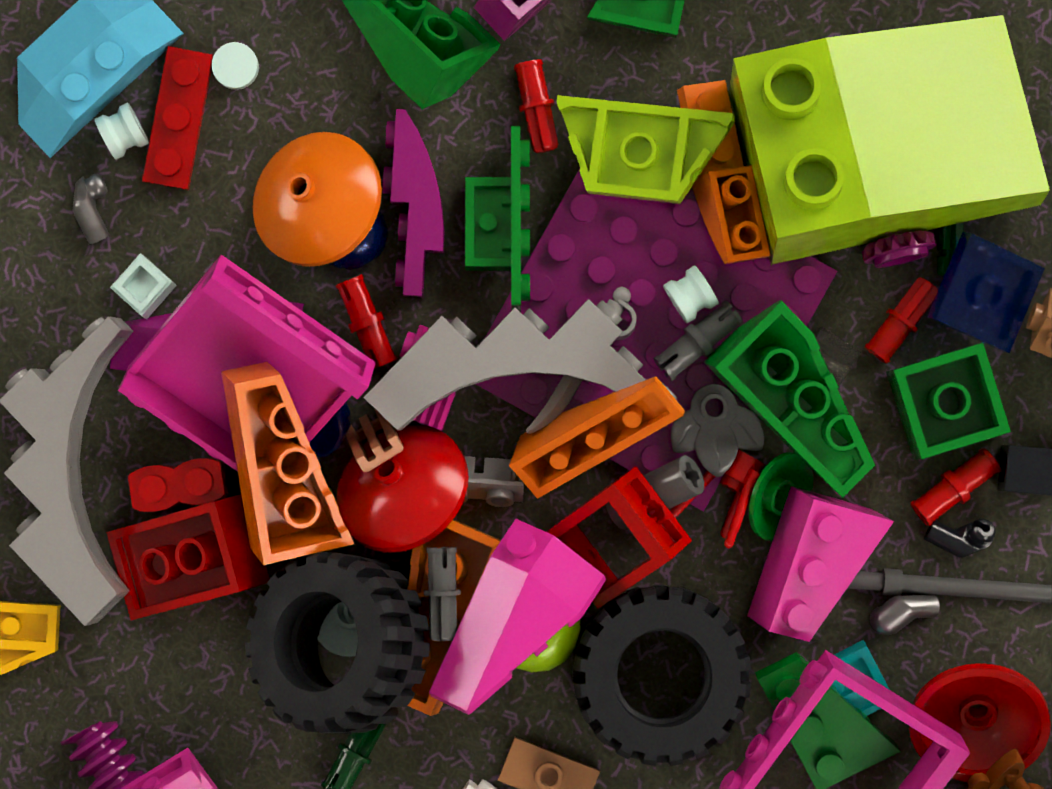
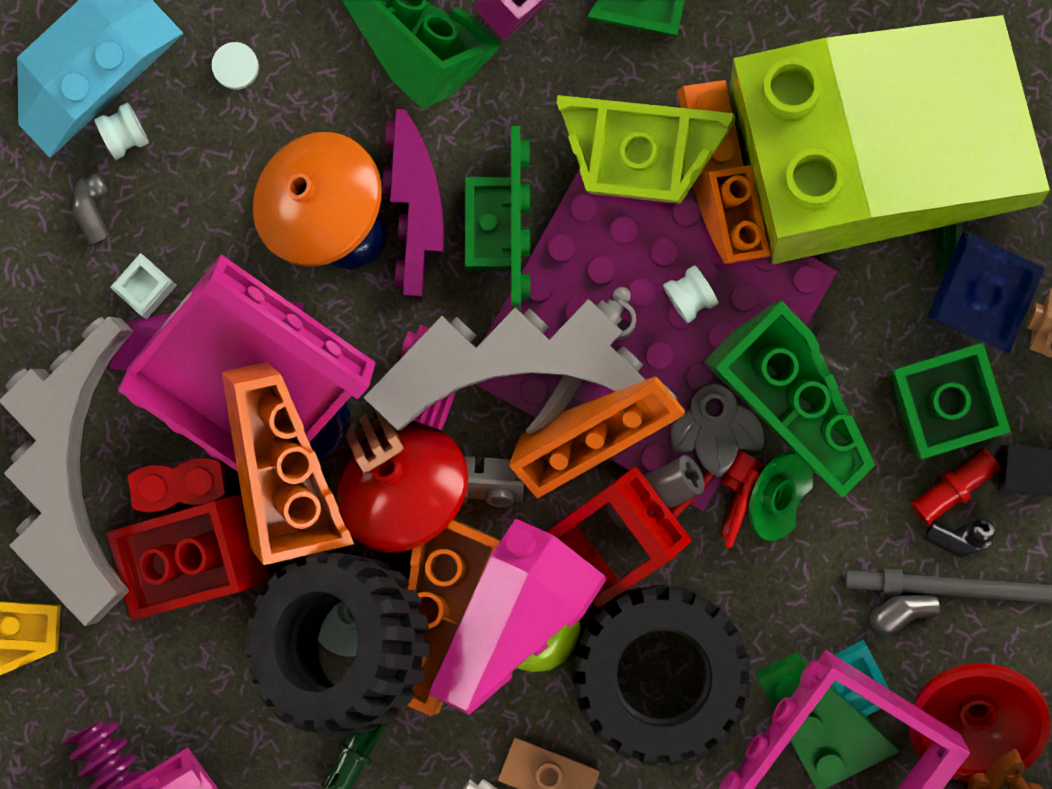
(178, 118): red plate -> none
(366, 321): red pin -> none
(442, 593): dark grey axle -> none
(536, 106): red axle -> none
(698, 340): dark grey pin -> none
(813, 561): dark pink wedge -> none
(899, 249): magenta gear -> none
(902, 320): red axle -> none

